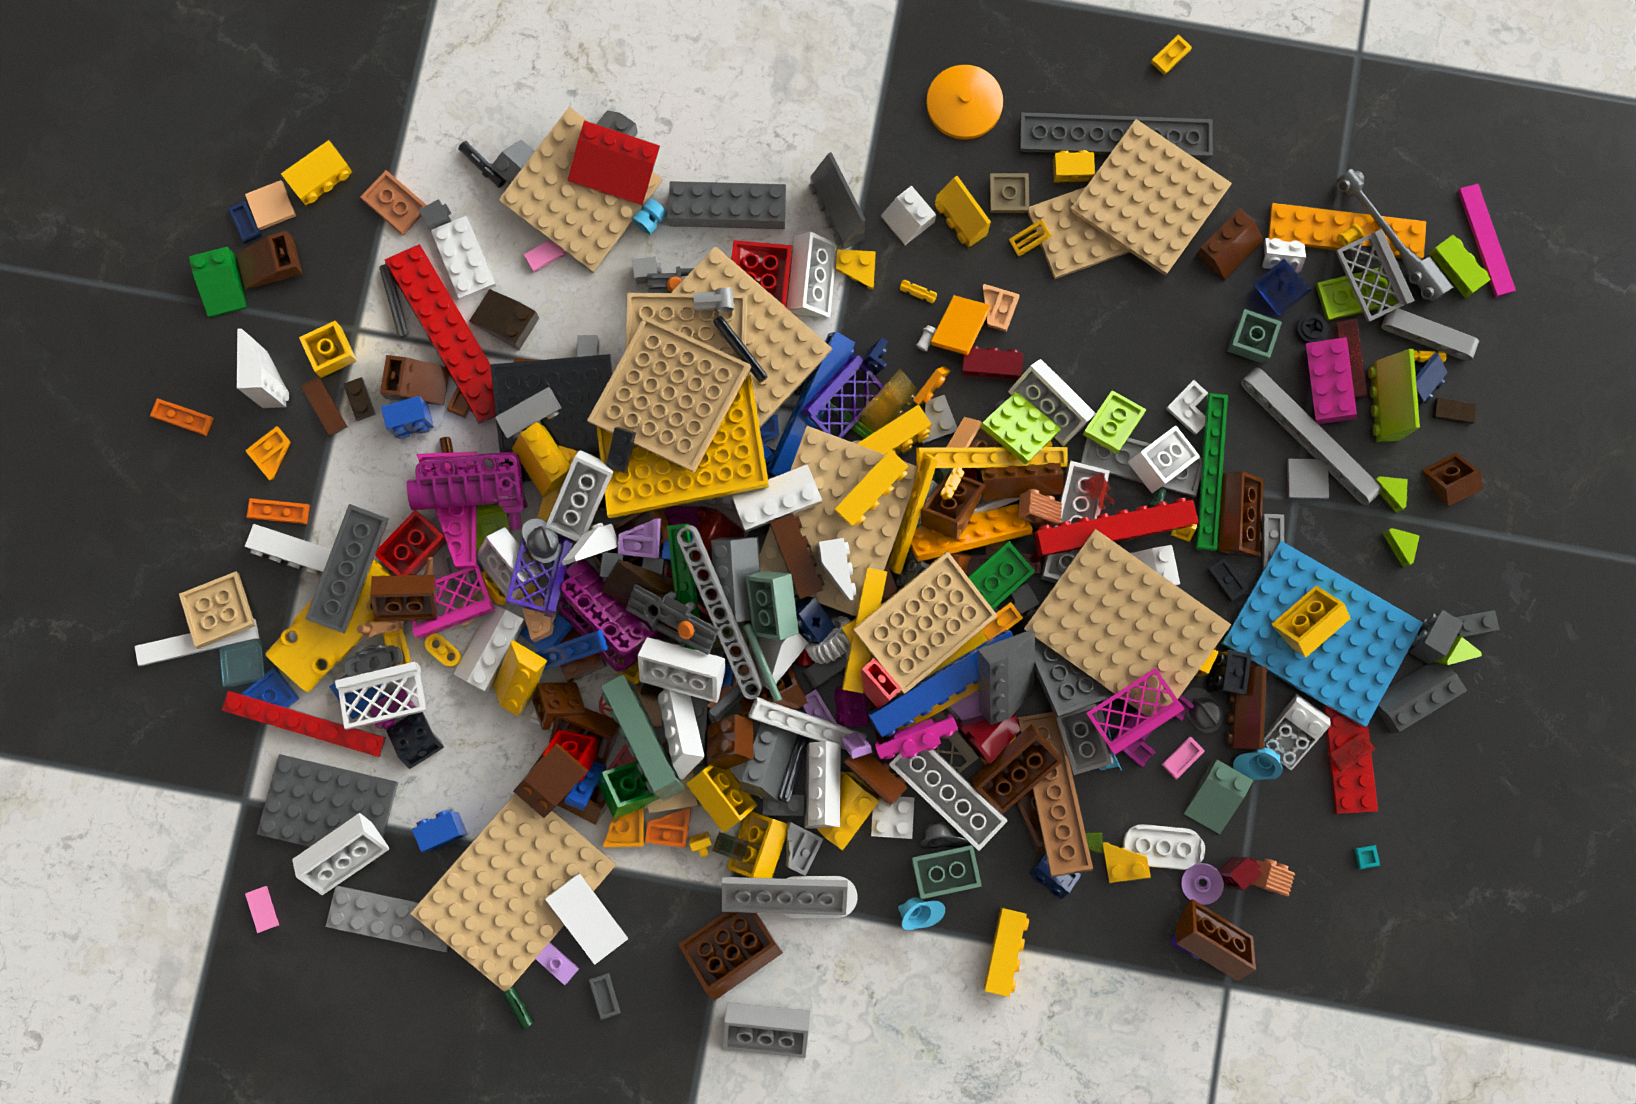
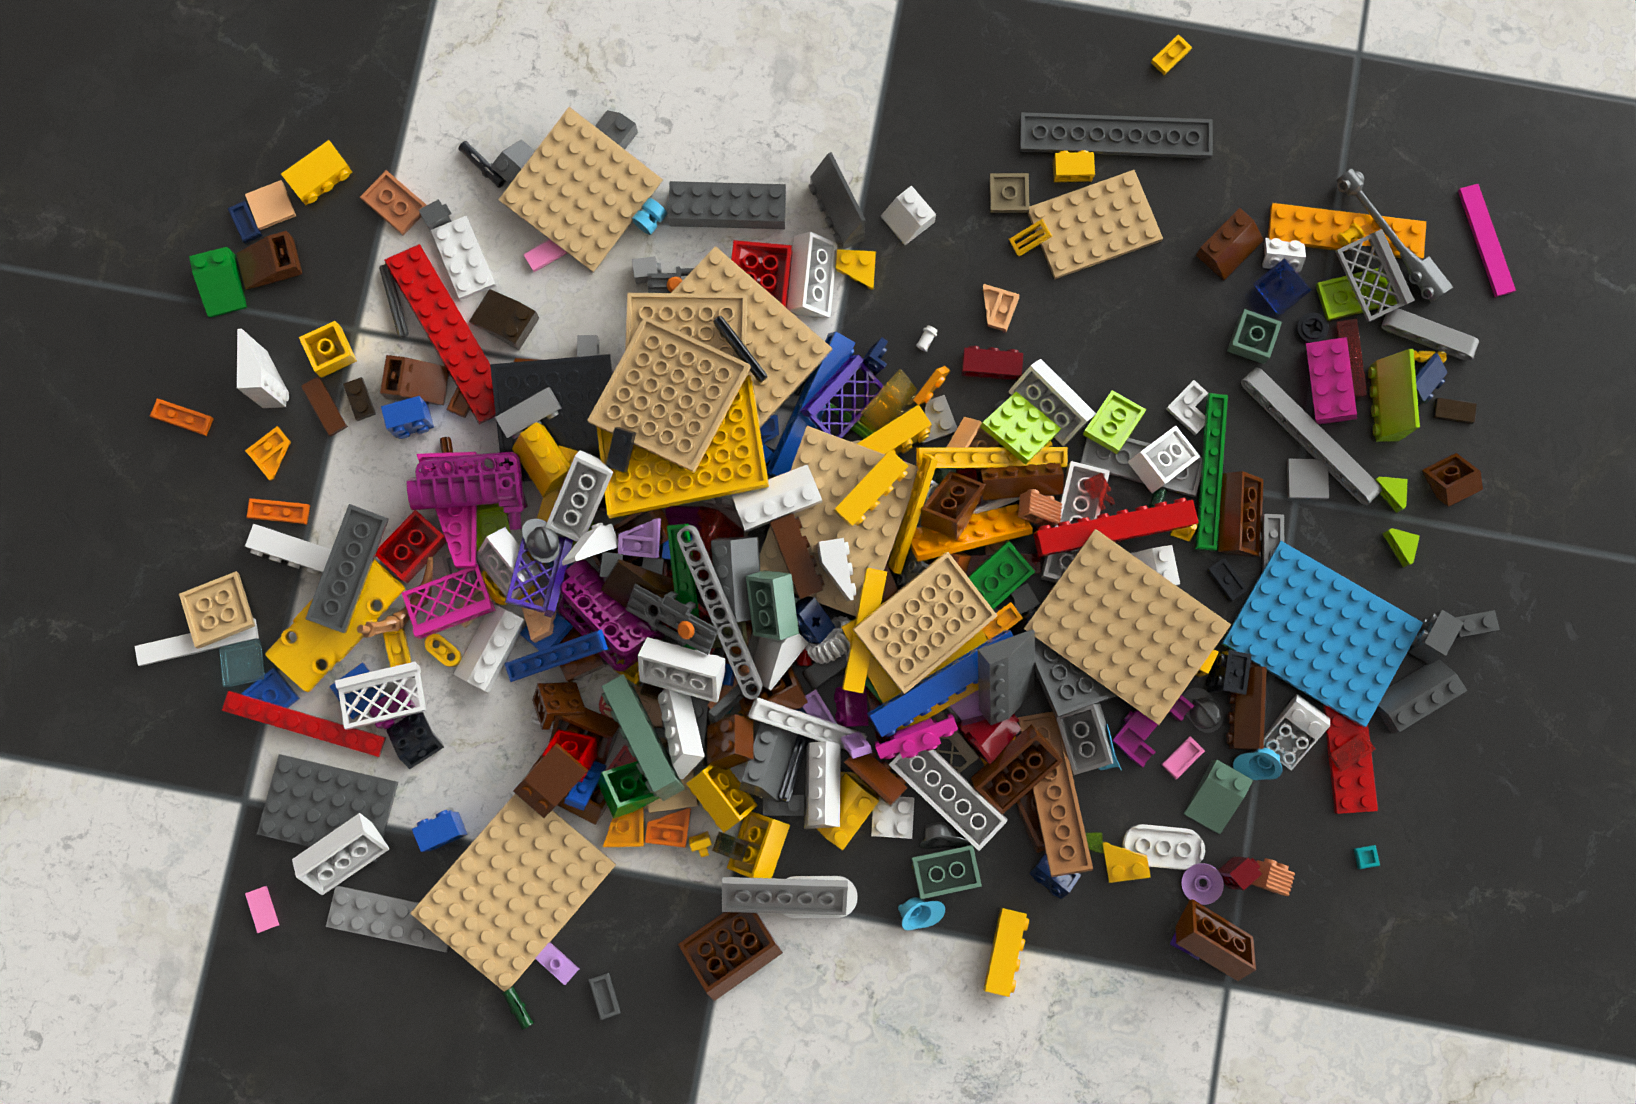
(359, 664): dark grey piece -> none
(404, 597): reddish brown slope -> none
(518, 677): yellow slope -> none
(586, 918): white tile -> none
(613, 162): red slope -> none
(718, 300): light grey piece -> none
(762, 662): sand green bar -> none
(766, 1029): light grey slope -> none
(800, 848): light grey wing -> none
(878, 683): red slope -> none
(918, 291): yellow axle -> none
(952, 483): yellow axle -> none
(960, 325): light orange tile -> none
(962, 212): yellow slope -> none
(964, 102): light orange dish -> none
(1144, 727): dark pink fence -> none
(1150, 197): tan plate -> none
(1311, 621): yellow slope -> none
(1459, 266): lime brick -> none
(1460, 651): slope -> none

